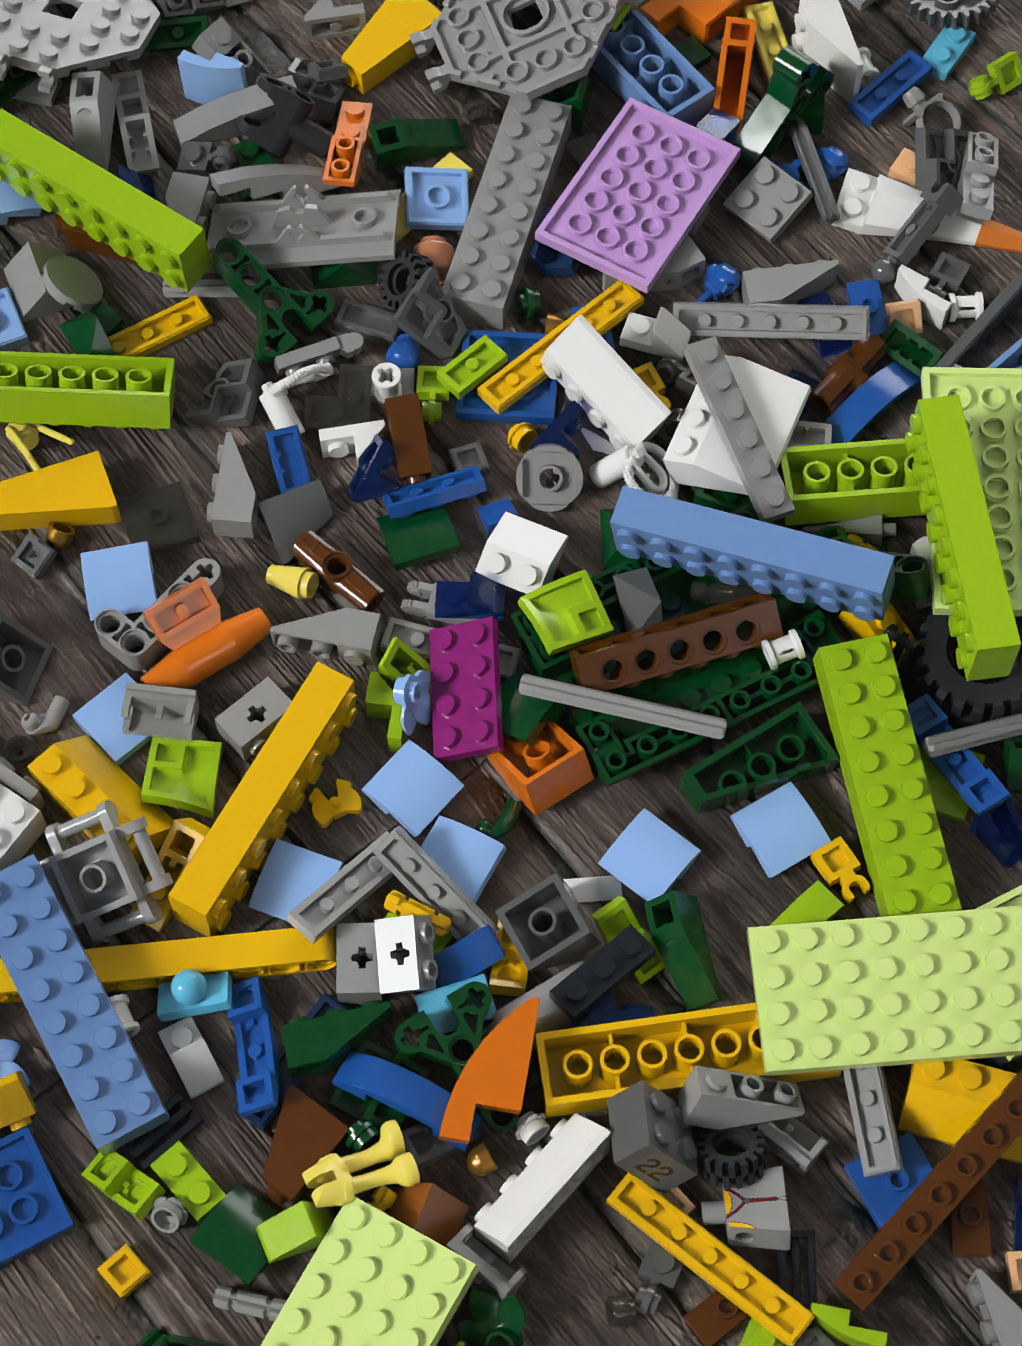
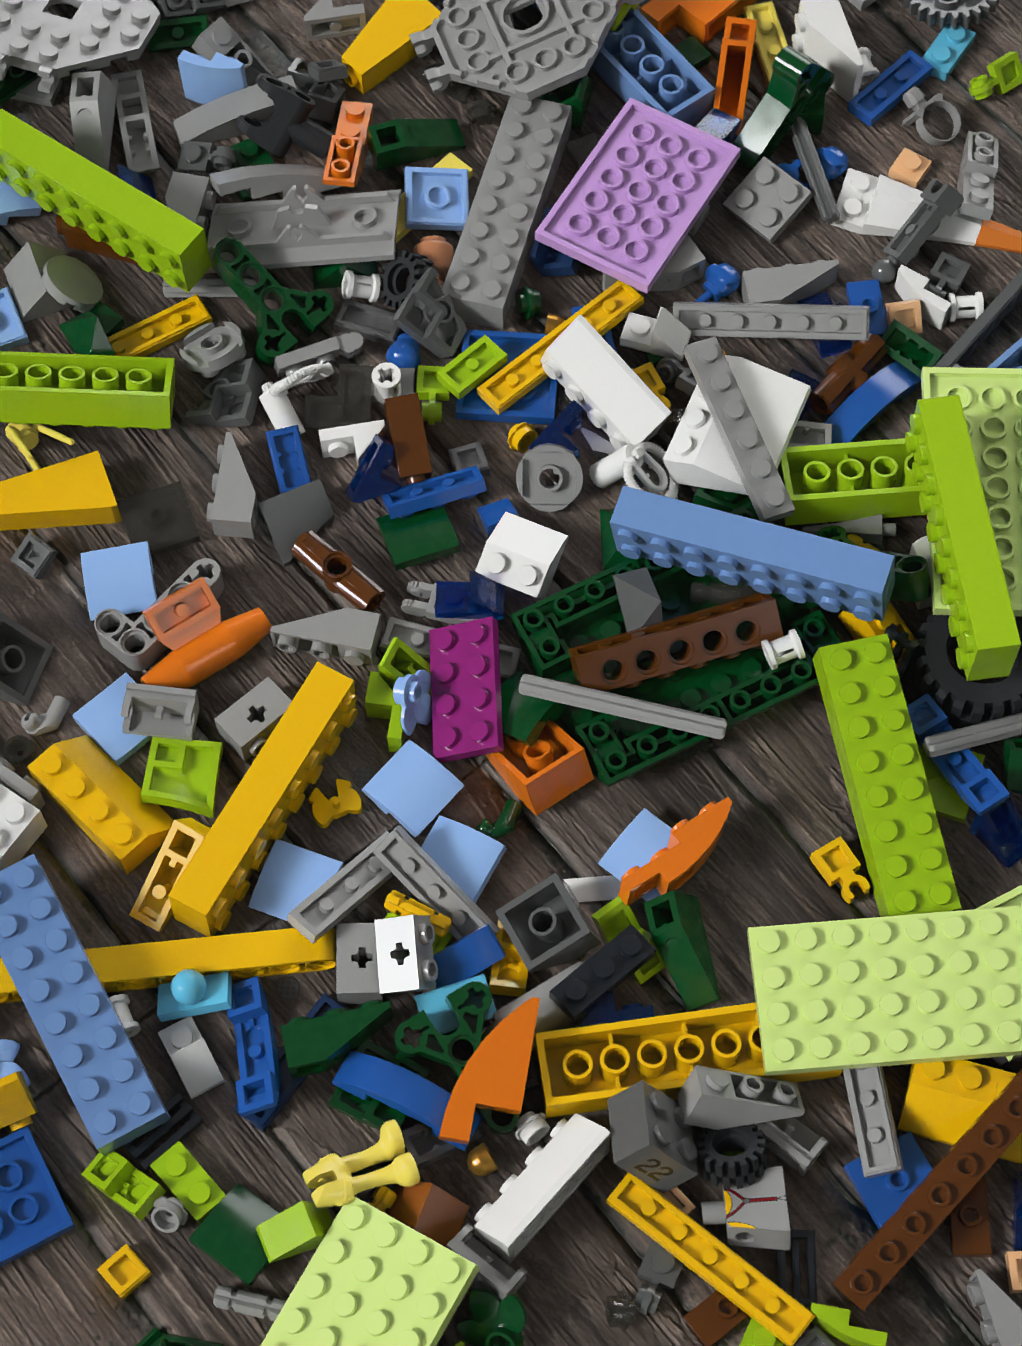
(59, 535): pearl gold hinge -> none
(104, 872): light grey brick -> none
(213, 348): none -> light grey plate
(296, 581): light yellow cone -> none
(300, 1139): reddish brown slope -> none
(361, 286): none -> white bush
(362, 1135): dark green plate -> none
(566, 613): lime plate -> none
(686, 852): none -> orange slope
(760, 761): dark green wedge -> none
(780, 829): light blue slope -> none
(814, 905): lime slope -> none
(937, 155): dark grey slope -> none

